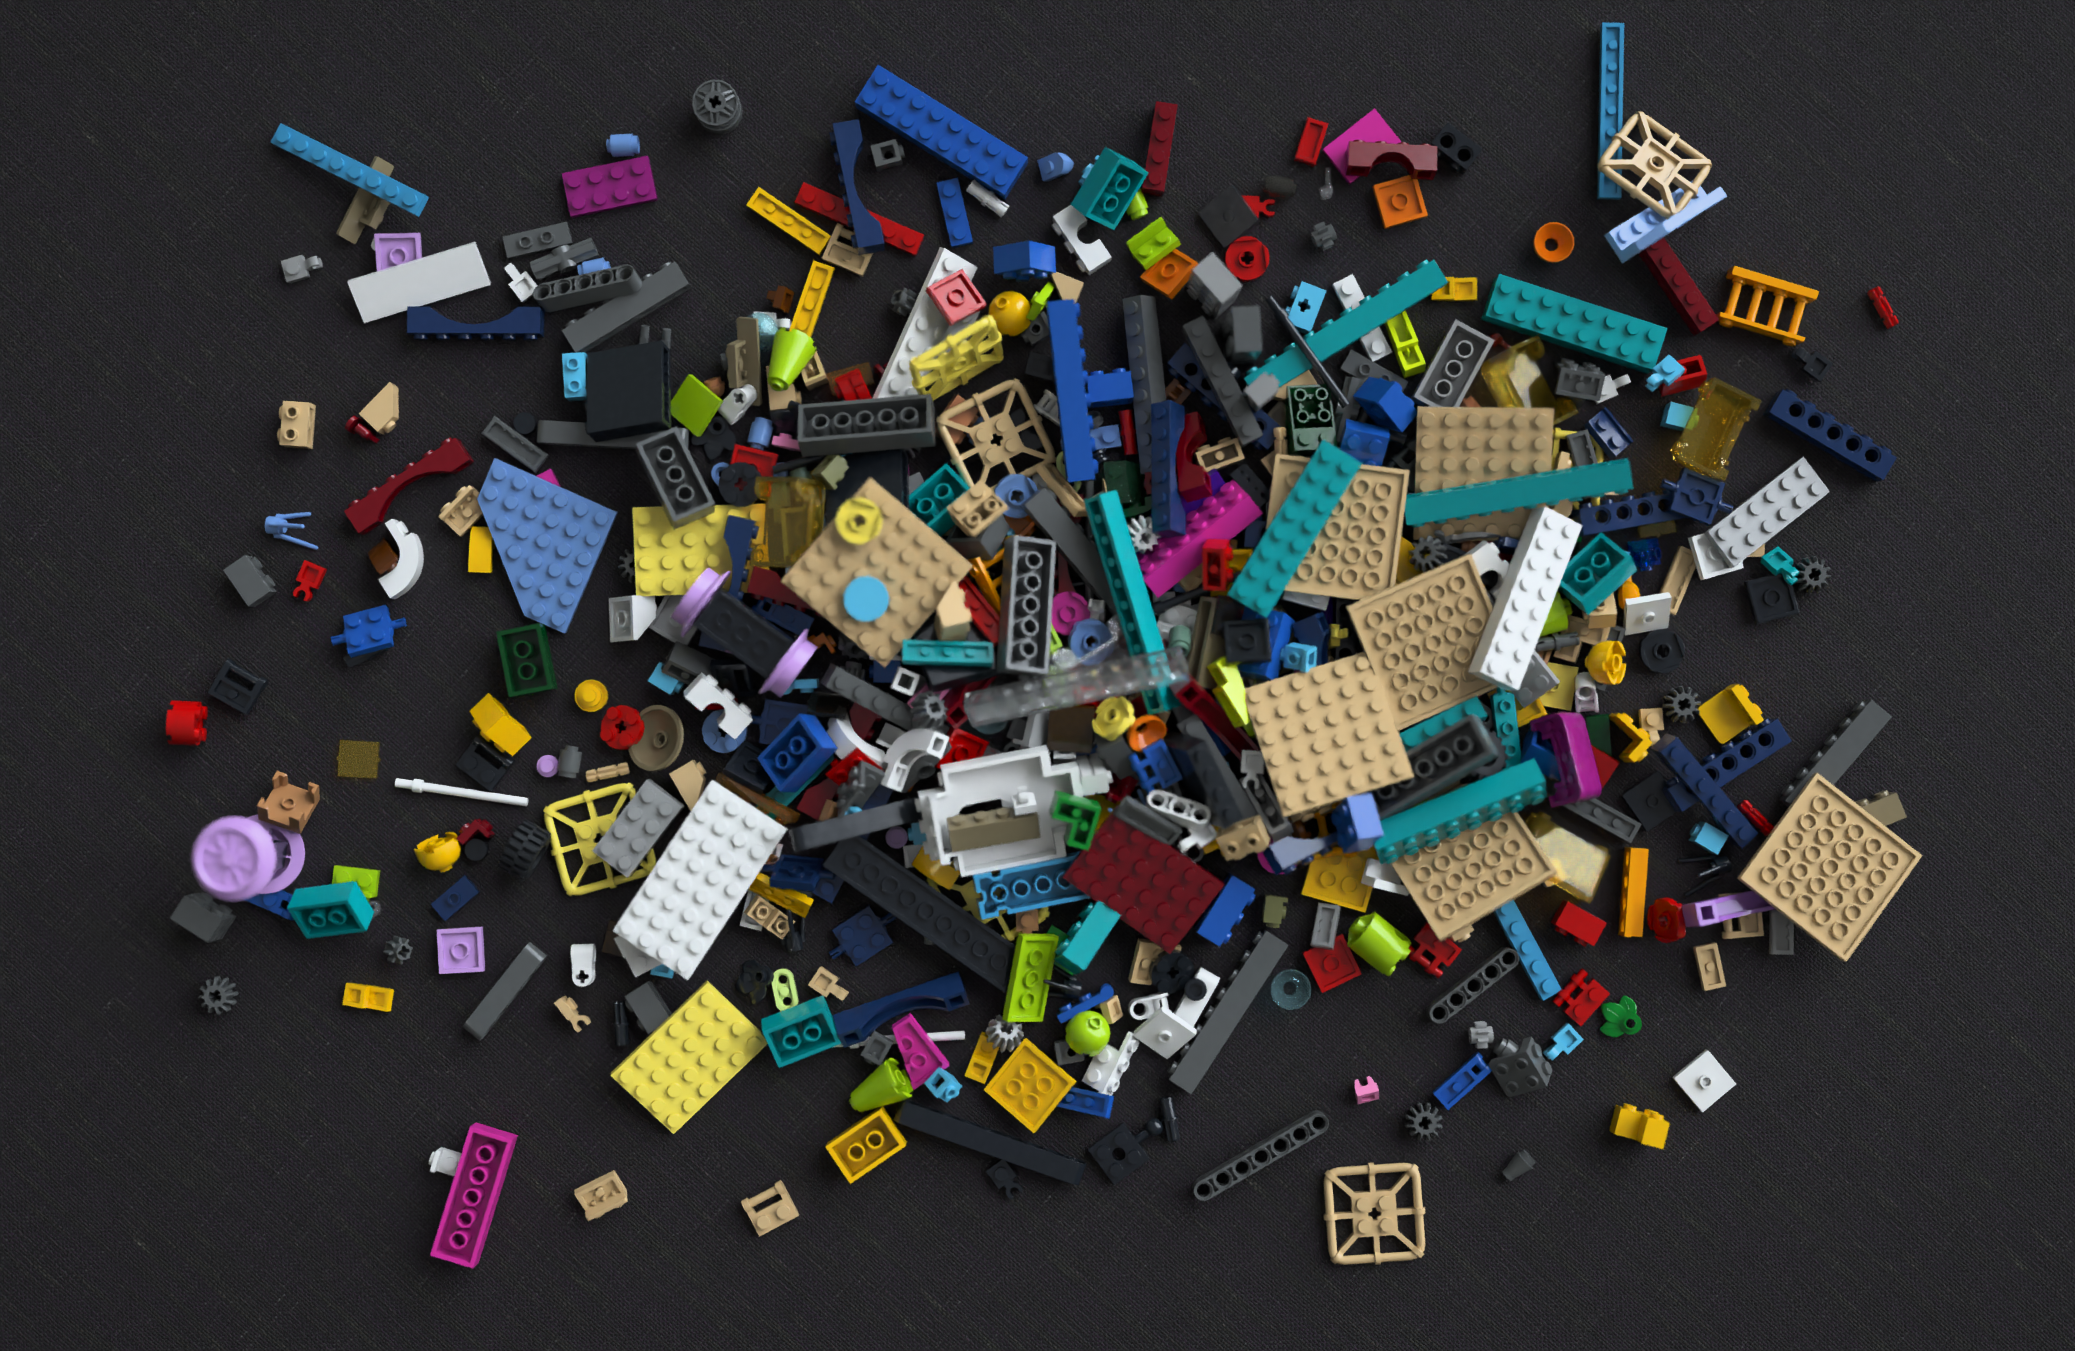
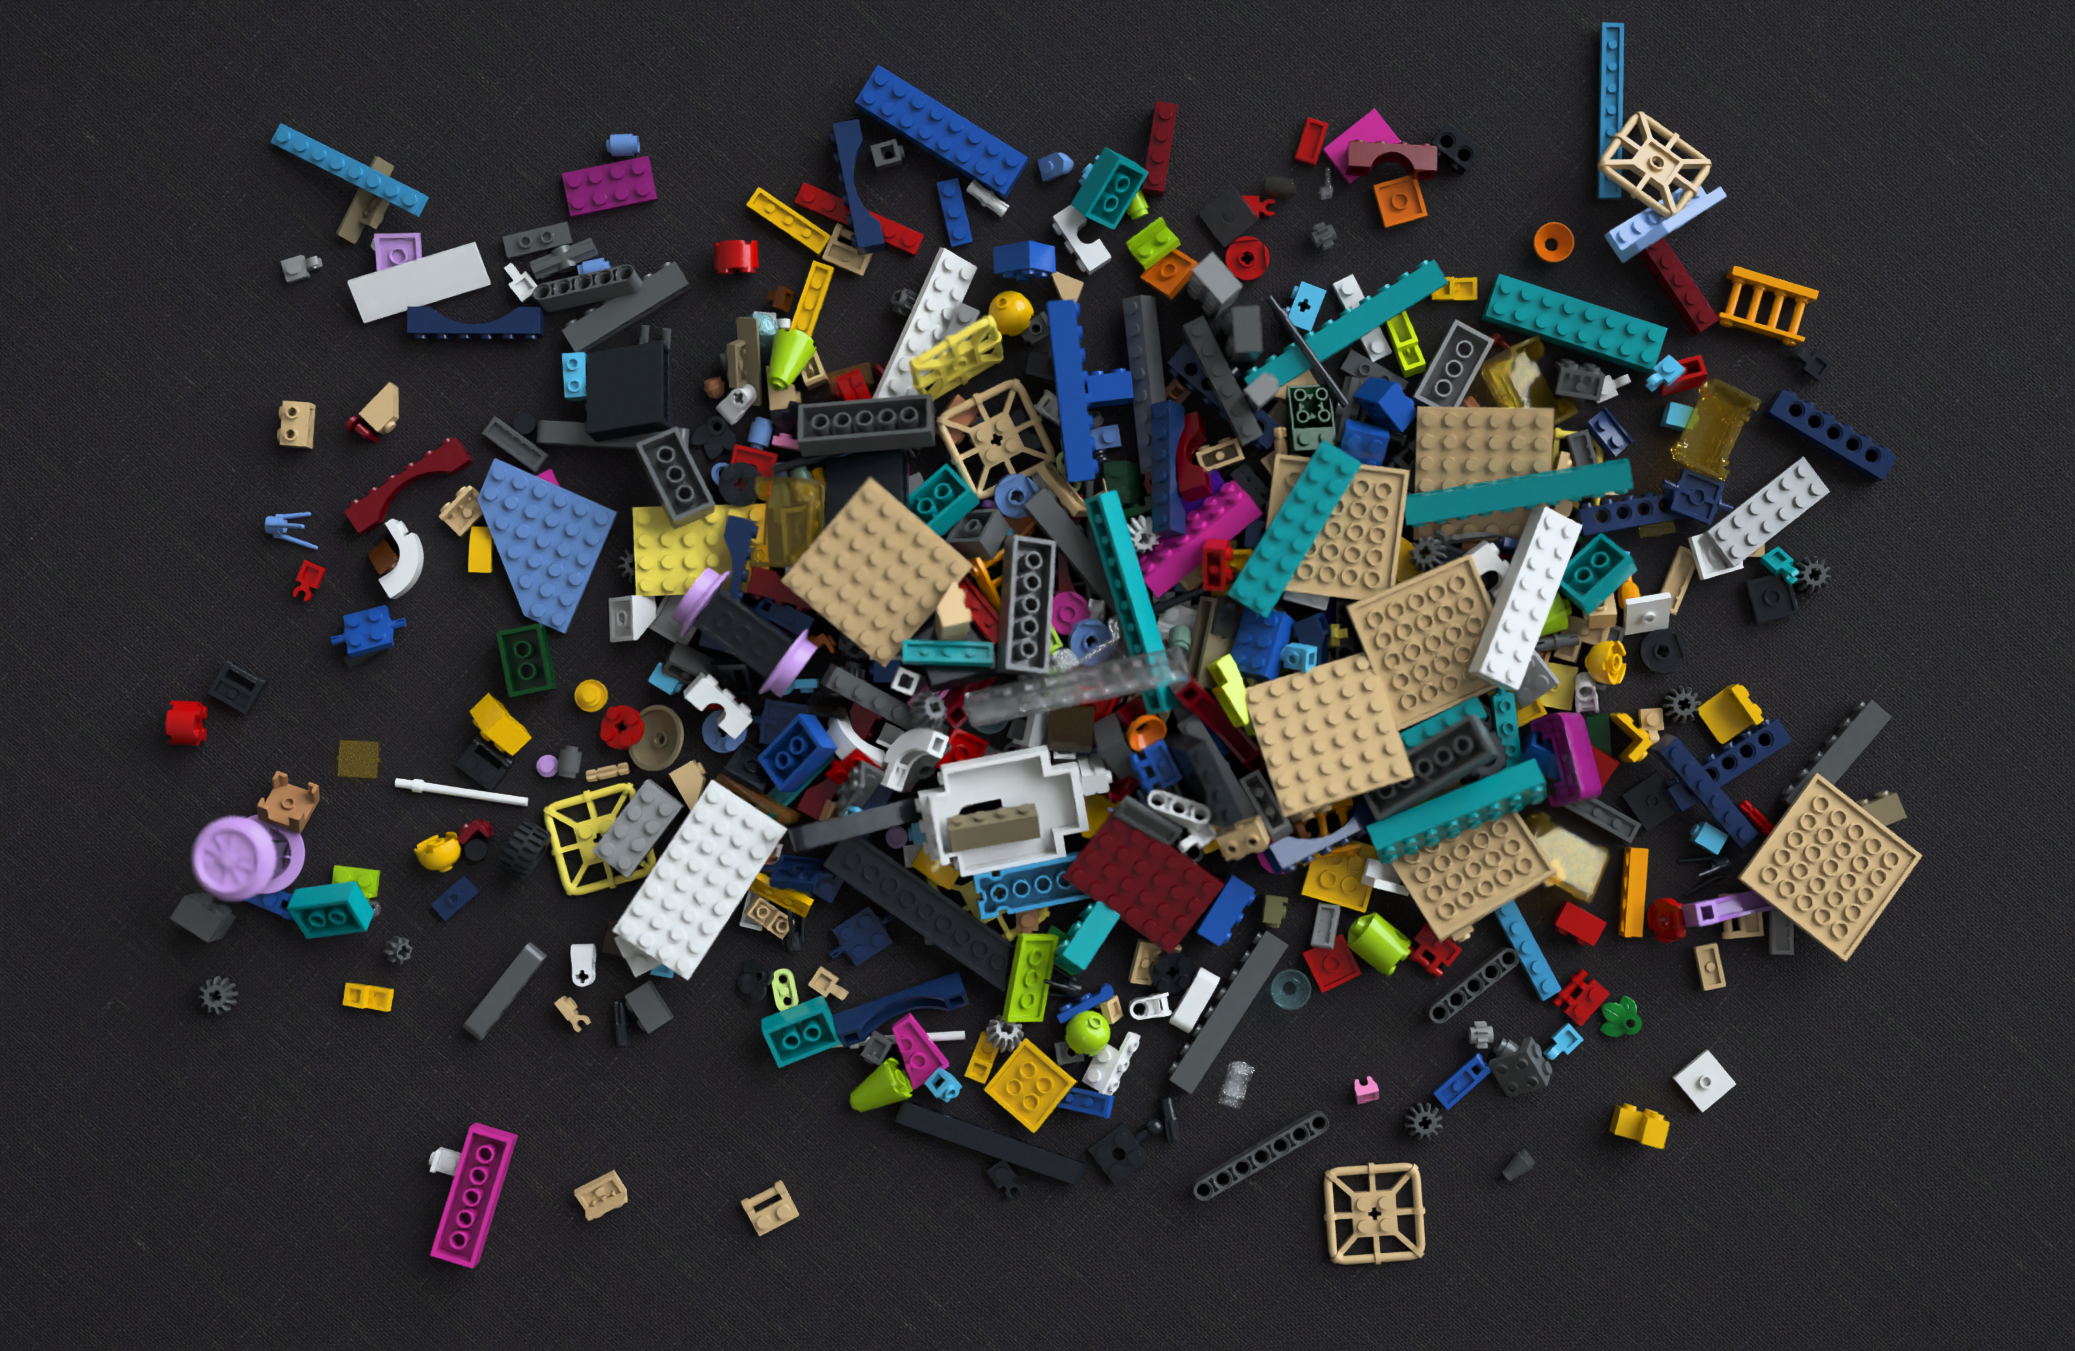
(250, 580): dark grey brick -> none
(460, 950): lavender plate -> none
(689, 1057): light yellow plate -> none
(695, 405): lime tile -> none
(723, 117): dark grey wheel -> none
(736, 256): none -> red brick
(830, 471): olive brick -> none
(864, 532): light yellow plate -> none
(866, 598): medium azure tile -> none
(866, 1144): yellow brick -> none
(956, 297): plate -> none
(976, 509): tan slope -> none
(1024, 802): white tile -> none
(1039, 299): lime plate -> none
(1081, 817): green brick -> none
(1123, 718): light yellow plate -> none
(1128, 432): red pin -> none
(1164, 1032): white plate -> none
(1195, 989): black tile -> none
(1235, 1084): none -> clear brick
(1247, 641): black plate -> none
(1252, 765): white plate -> none
(1357, 823): blue brick -> none
(1645, 553): clear blue brick -> none
(1883, 307): red axle -> none

